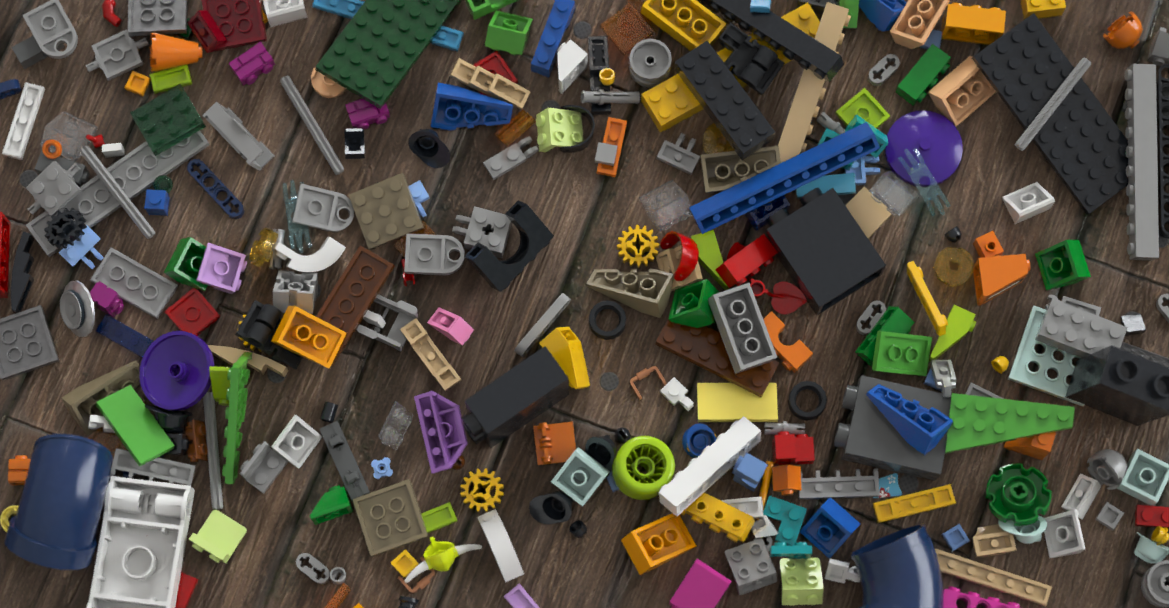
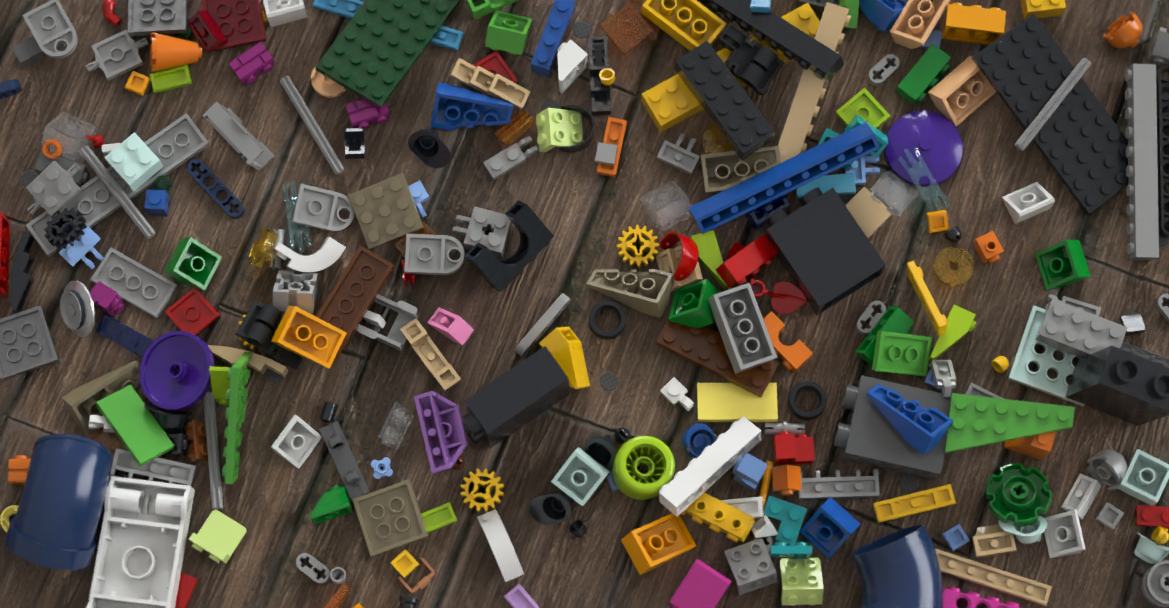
(23, 121): white tile -> none
(133, 161): none -> light aqua brick
(167, 119): clear green plate -> none
(221, 268): lavender plate -> none
(263, 467): light grey bracket -> none
(440, 556): neon yellow helmet -> none
(554, 442): orange hinge -> none
(609, 97): light grey pin -> none
(641, 375): nougat piece -> none
(650, 62): light grey wheel -> none
(829, 123): light grey pin -> none
(840, 571): white plate -> none
(889, 486): medium azure sticker -> none
(937, 221): none -> light orange tile
(998, 275): orange slope -> none

